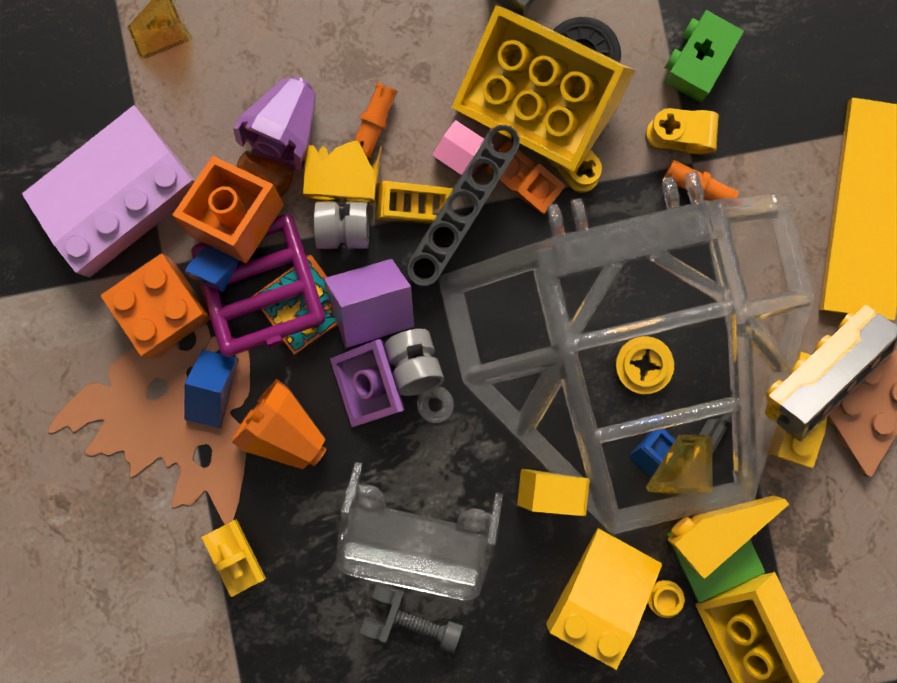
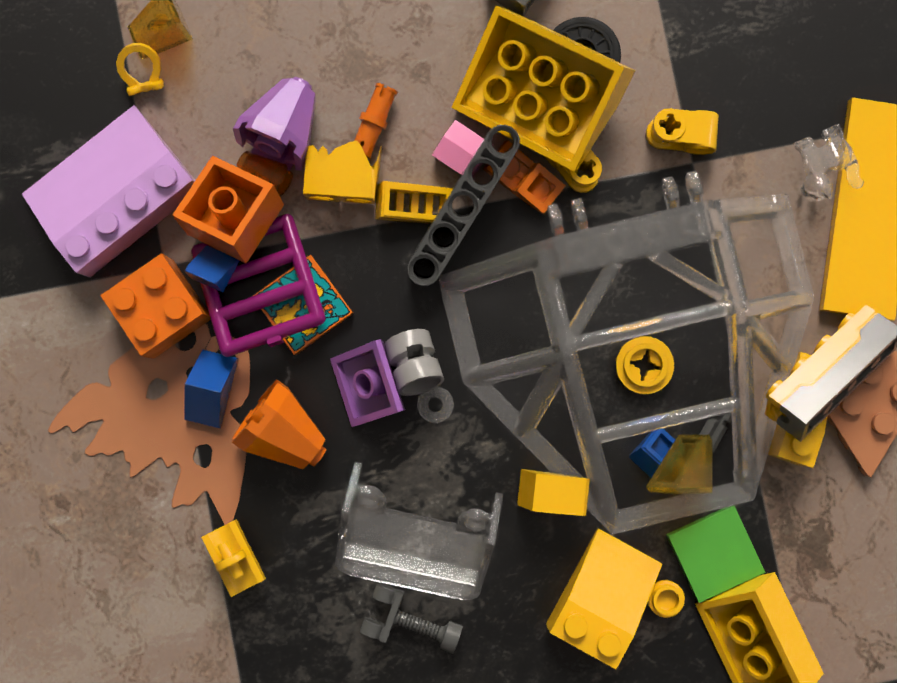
(134, 86): none -> yellow piece
(341, 225): light grey wheel -> none
(370, 302): medium lavender slope -> none
(711, 188): orange pin -> none
(716, 40): bright green brick -> none
(716, 535): yellow slope -> none
(833, 156): none -> clear animal

